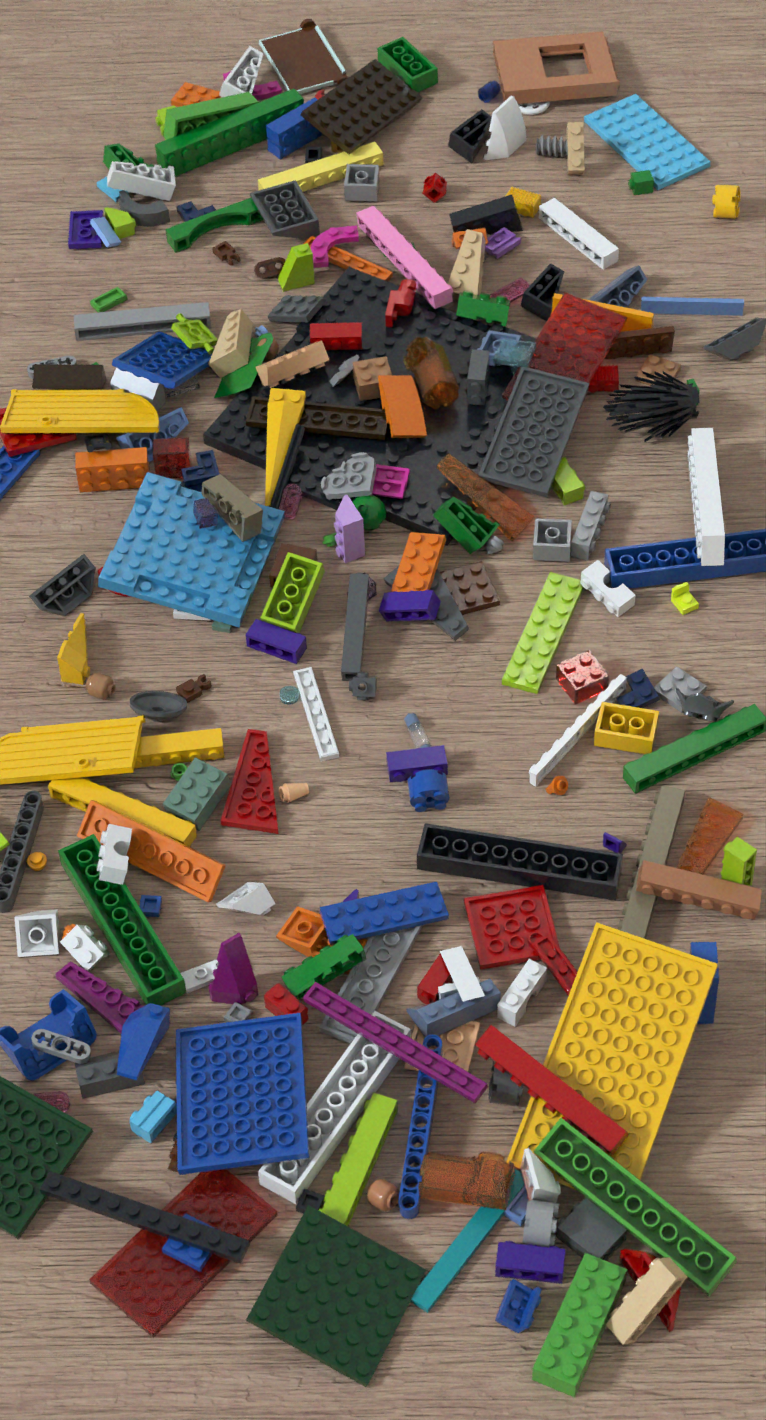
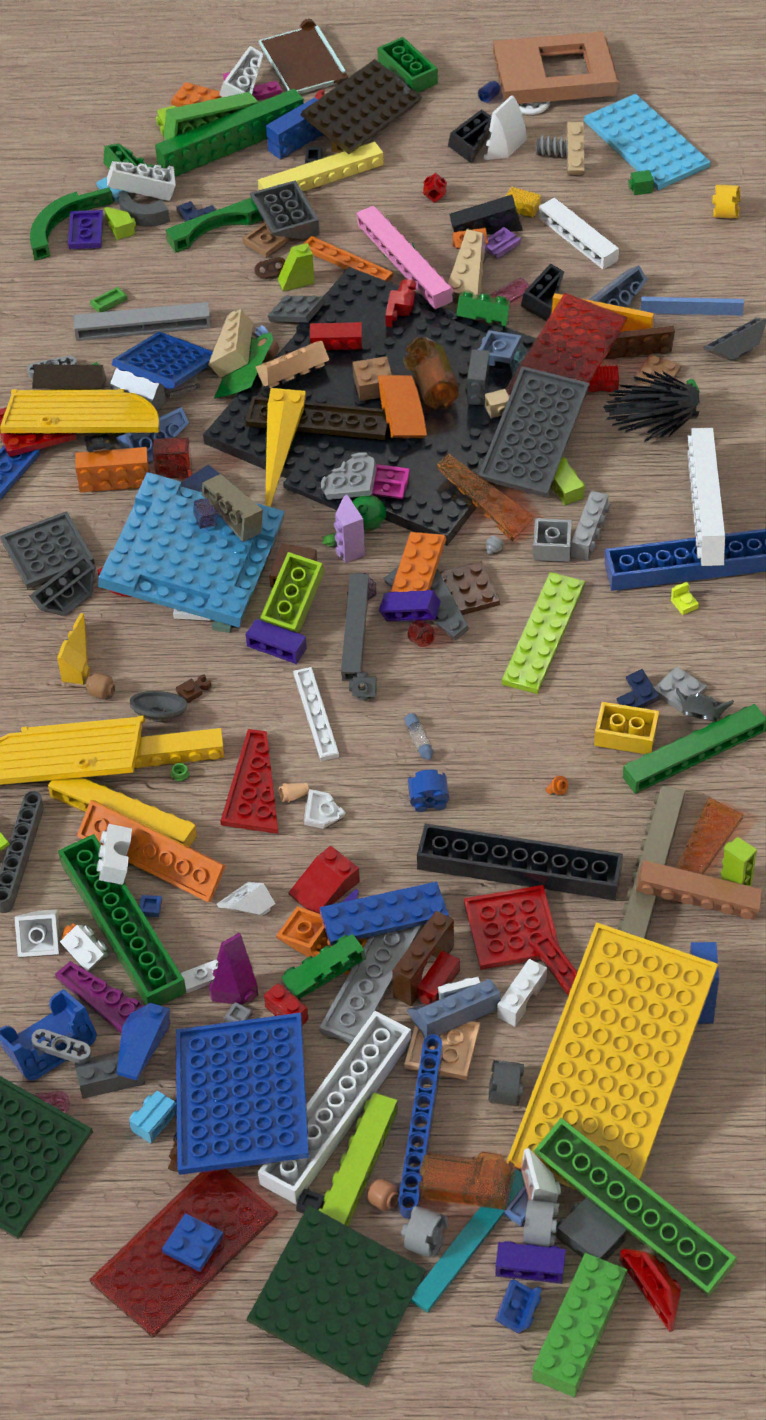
(37, 861): light orange plate -> none
(45, 548): none -> dark grey plate
(59, 211): none -> green arch
(105, 232): light blue tile -> none
(145, 1217): black plate -> none
(194, 333): lime plate -> none
(197, 793): sand green brick -> none
(206, 469): dark blue plate -> none
(226, 251): reddish brown plate -> none
(263, 241): none -> medium nougat plate
(287, 465): black axle -> none
(288, 502): clear pink plate -> none
(289, 695): clear light blue tile -> none
(321, 810): none -> white plate
(325, 880): none -> red slope
(328, 239): dark pink plate -> none
(344, 370): light grey slope -> none
(361, 182): light grey brick -> none
(395, 1042): magenta plate -> none
(407, 762): dark purple brick -> none
(421, 633): none -> clear red head
(424, 1231): none -> light grey brick
(433, 938): none -> reddish brown arch
(462, 973): white sticker -> none
(464, 524): green wedge -> none
(496, 402): none -> tan brick
(514, 353): clear light blue plate -> none
(551, 1089): red brick -> none
(575, 733): white plate -> none
(582, 677): clear red brick -> none
(613, 843): dark purple slope -> none
(617, 599): white arch -> none
(645, 1300): tan brick -> none

